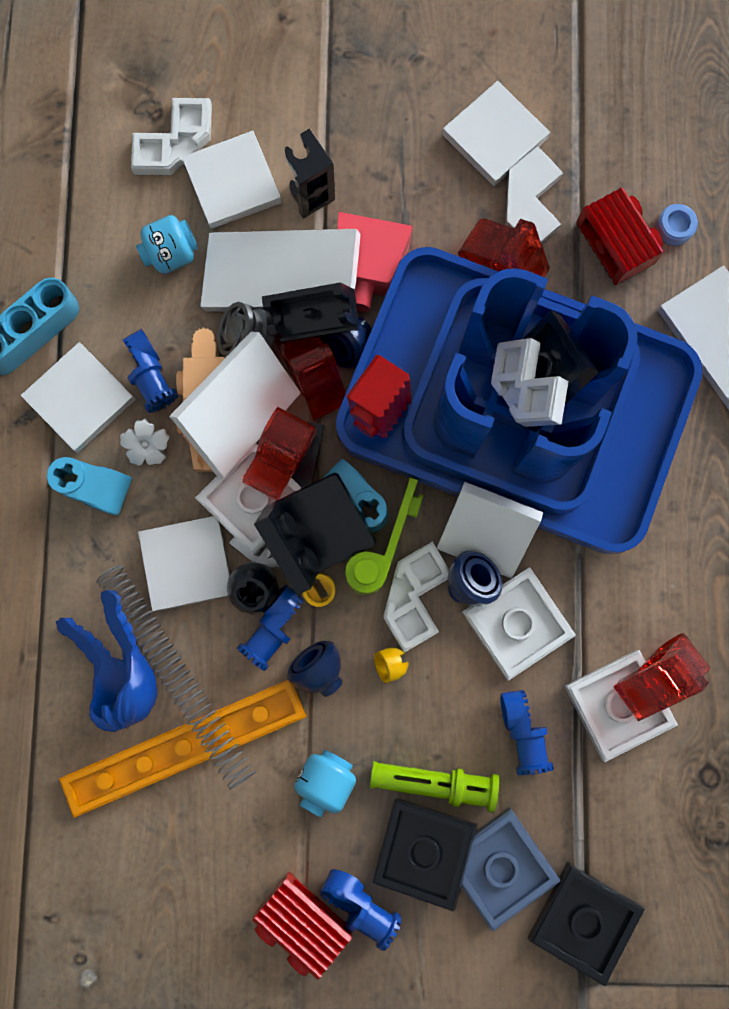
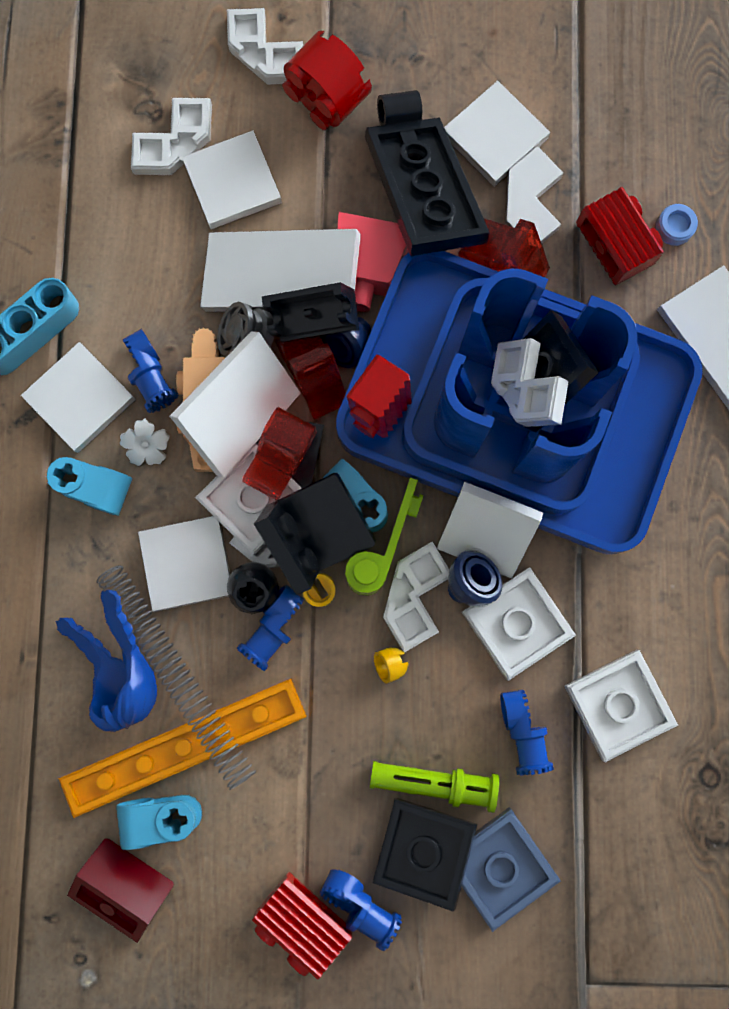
(120, 889): none -> dark red panel
(150, 820): none -> medium azure piece
(167, 244): medium azure head -> none
(248, 43): none -> white tile
(313, 176): black hinge -> none
(317, 669): dark blue brick -> none
(325, 783): medium azure head -> none
(326, 80): none -> red brick
(428, 193): none -> black hinge
(586, 924): black tile -> none
(664, 678): clear red tile -> none

